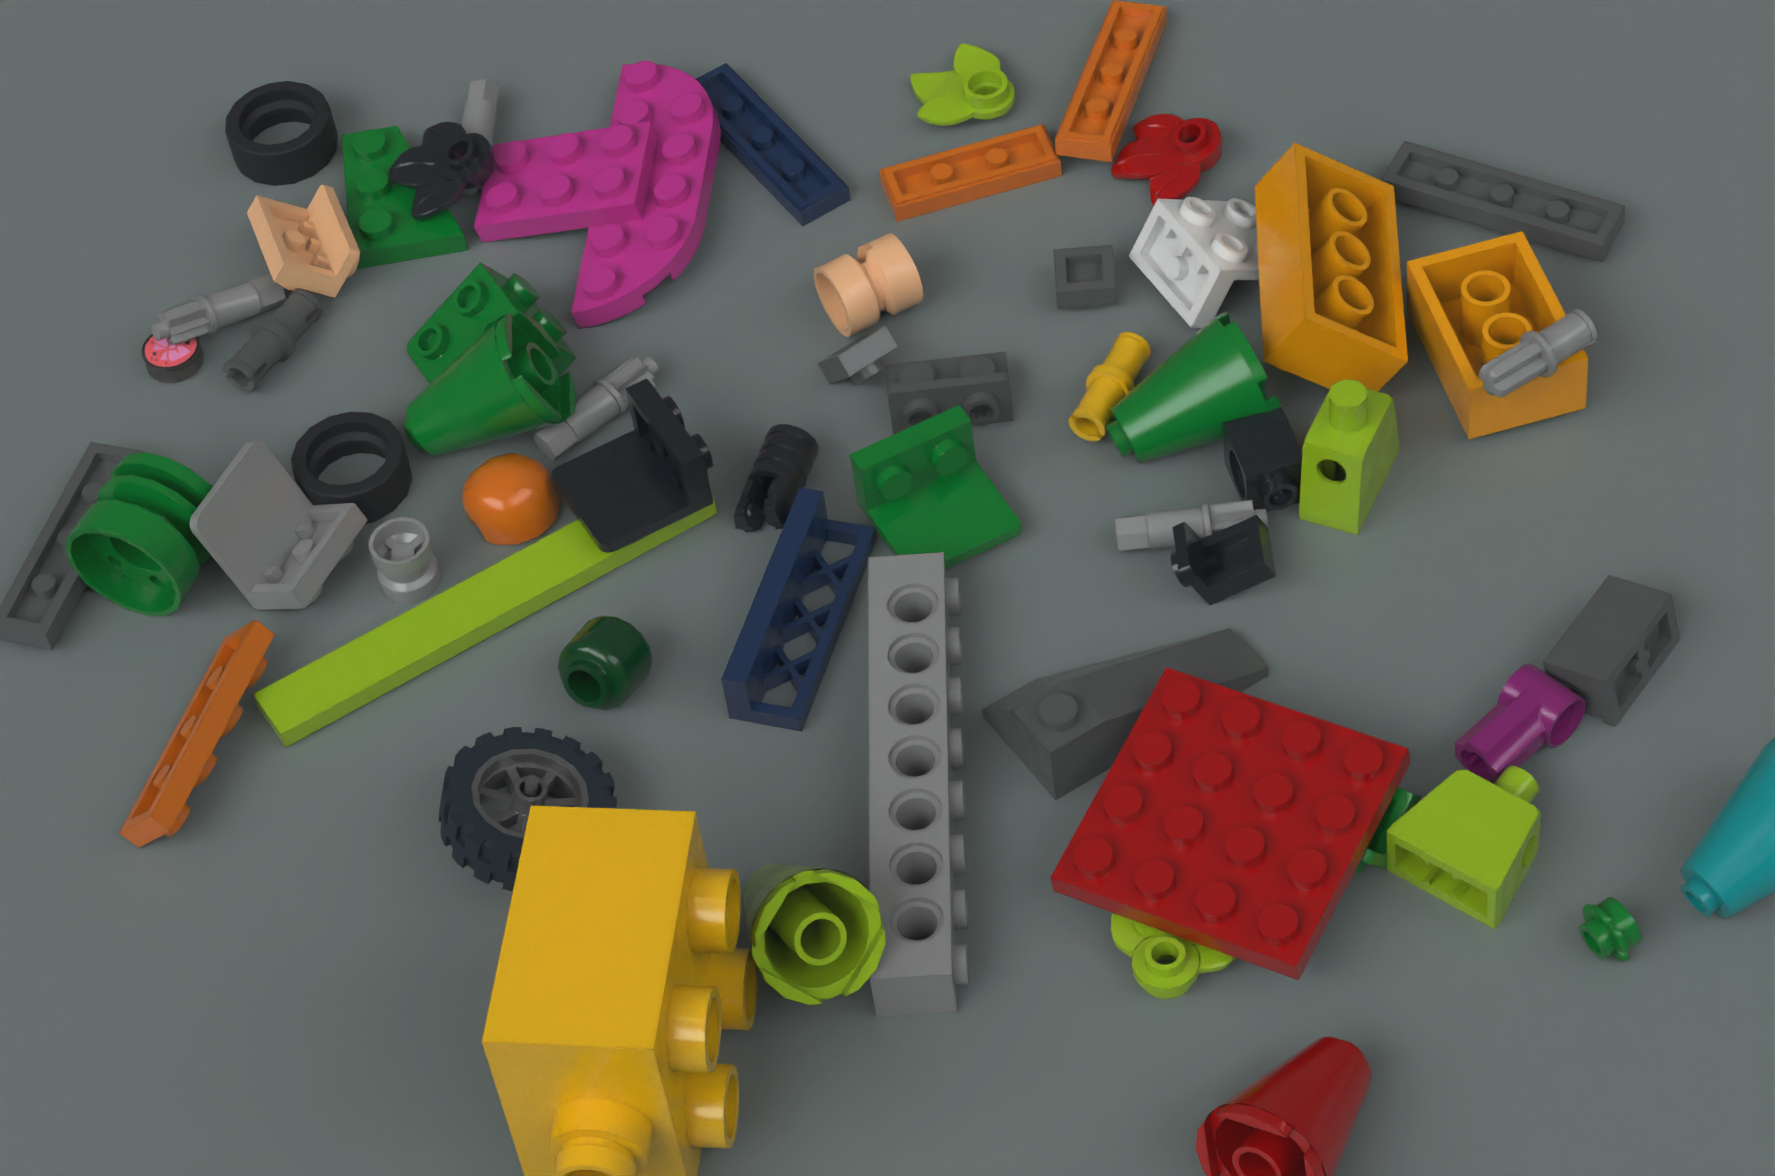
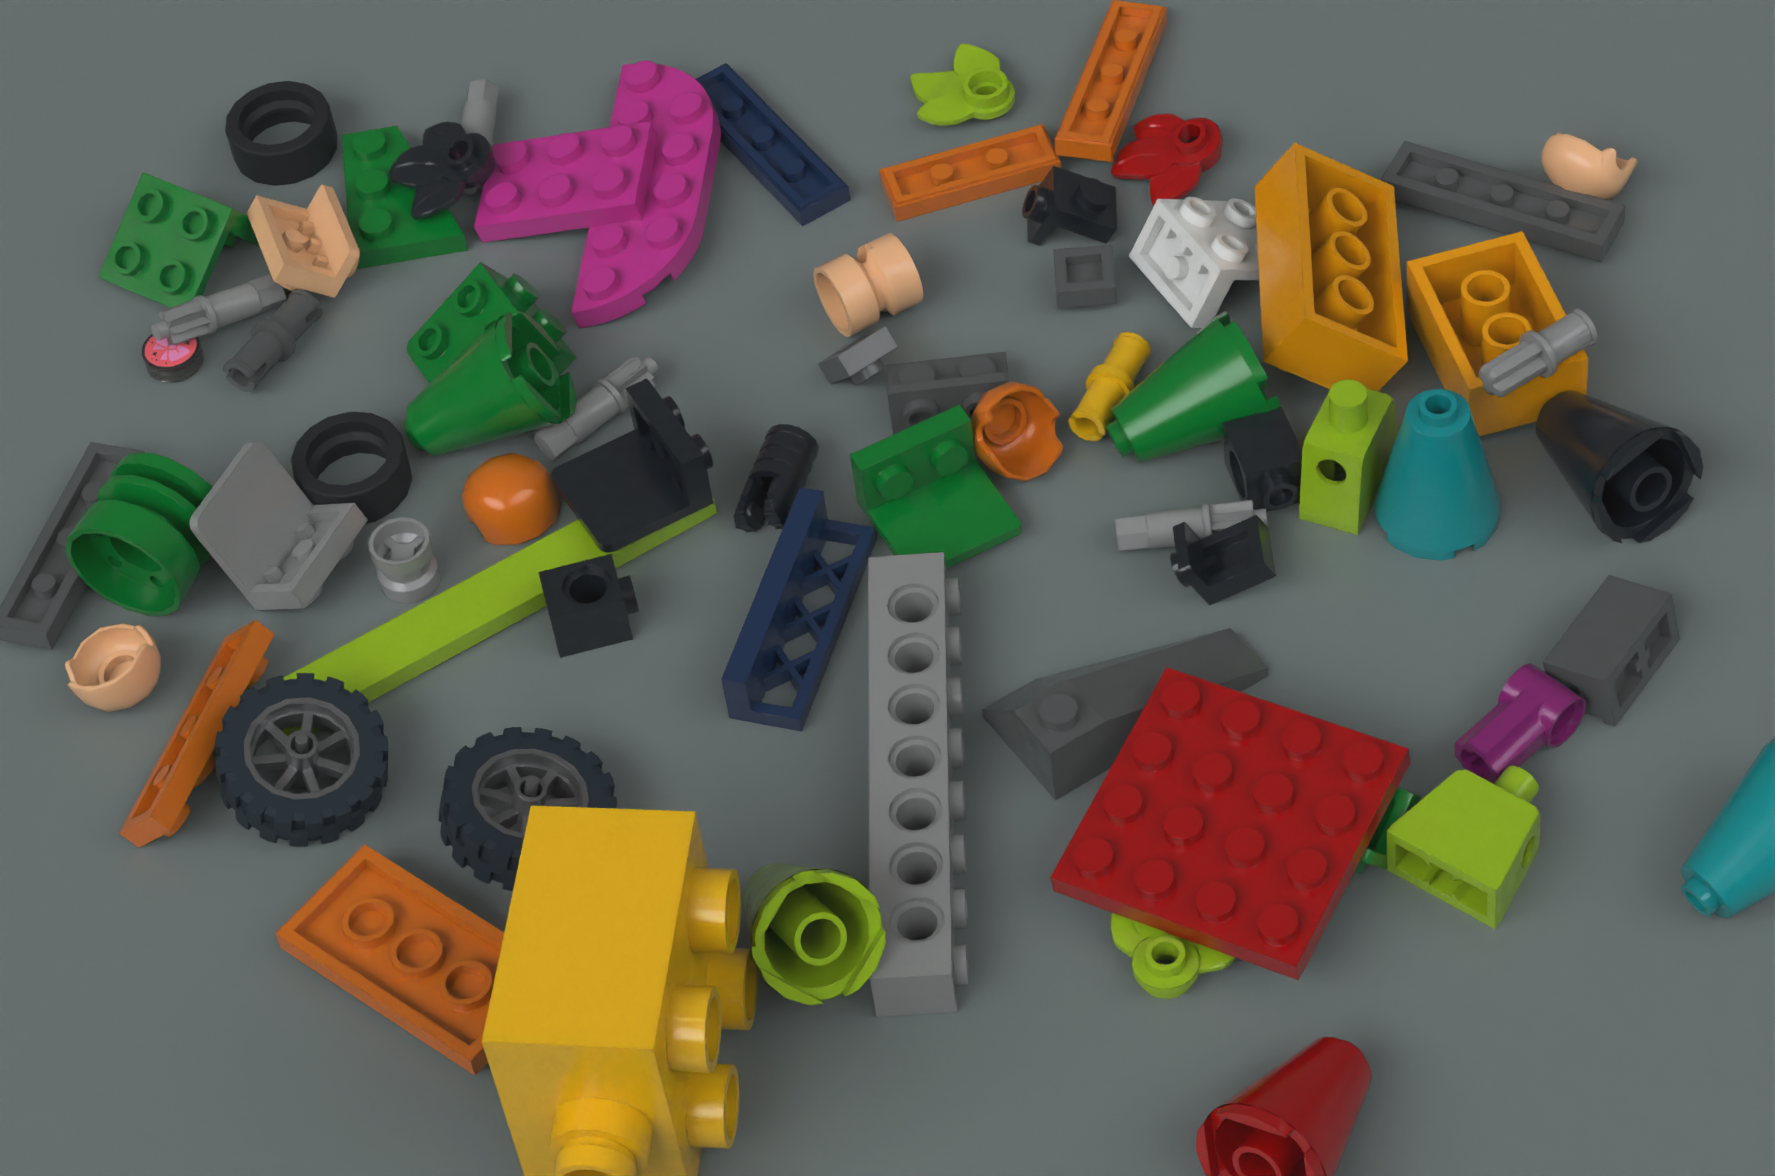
(115, 667): none -> light nougat hair
(171, 242): none -> green bracket
(305, 704): none -> black wheel
(402, 953): none -> orange plate
(588, 605): none -> black brick
(604, 663): dark green head -> none
(1016, 431): none -> orange hair
(1071, 204): none -> black bracket
(1437, 481): none -> teal cone
(1584, 168): none -> light nougat hair
(1609, 929): green plate -> none
(1620, 464): none -> black cone

